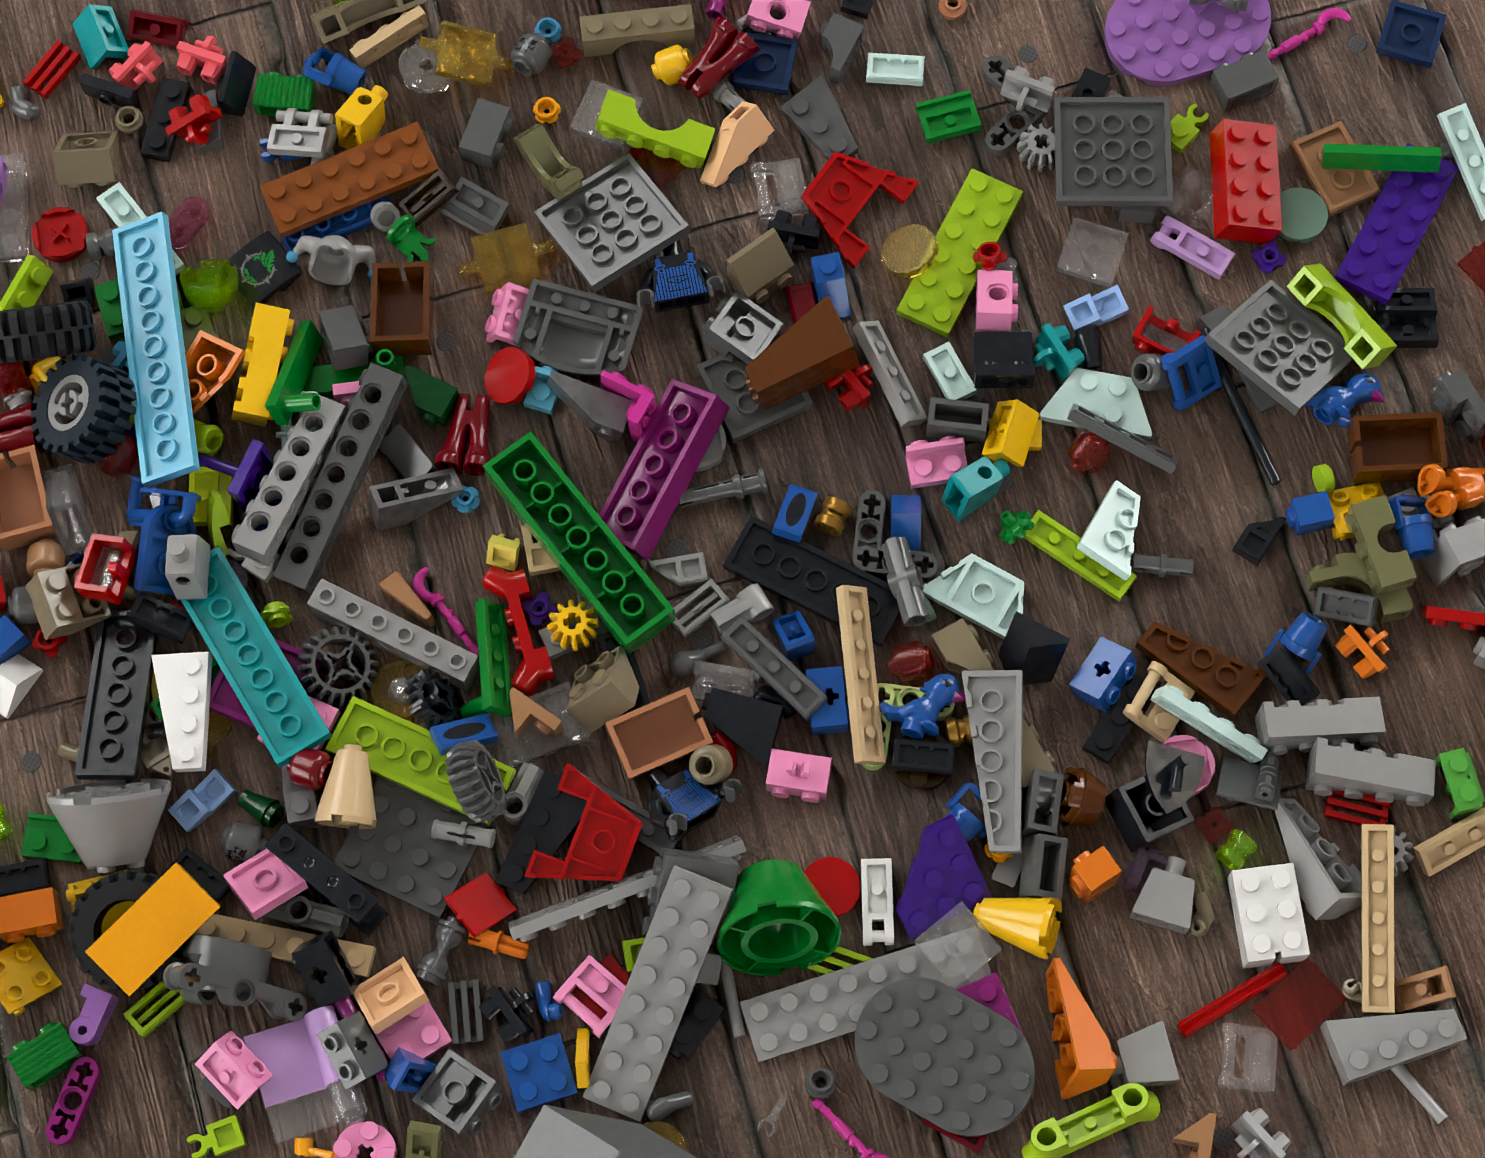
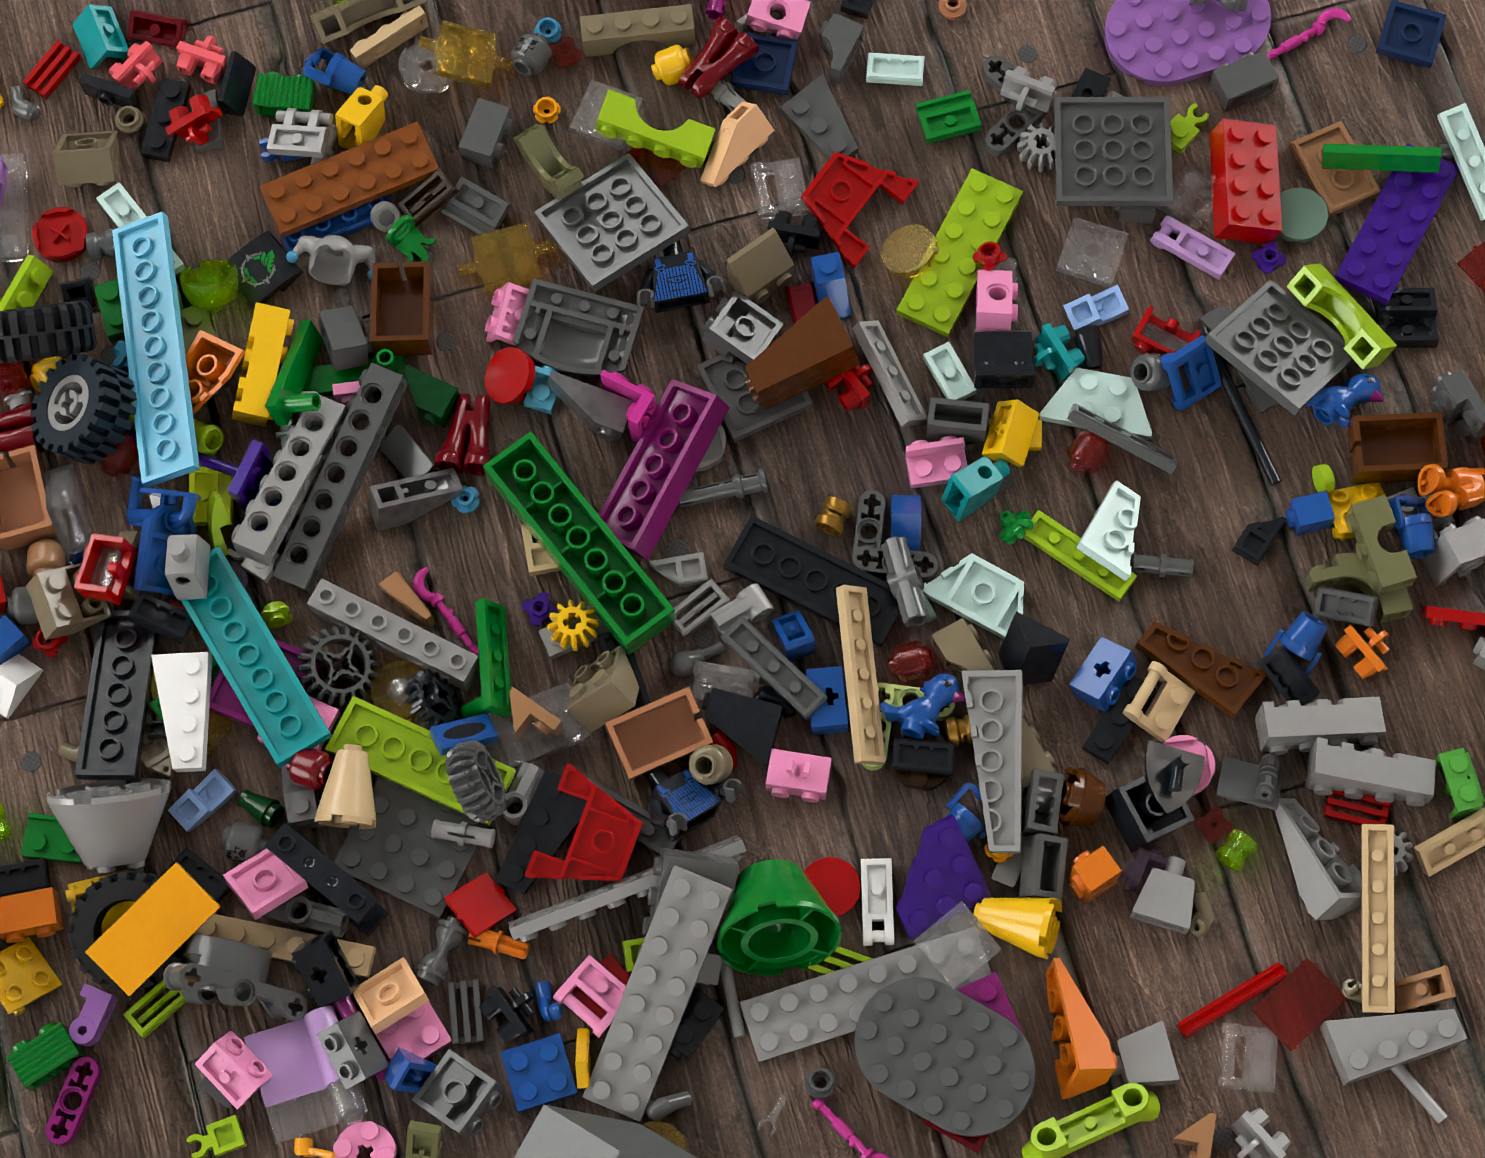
(183, 222): clear pink plate -> none
(503, 552): light yellow tile -> none
(515, 590): red plate -> none
(794, 513): blue tile -> none
(1216, 728): light aqua plate -> none
(1268, 915): white piece -> none

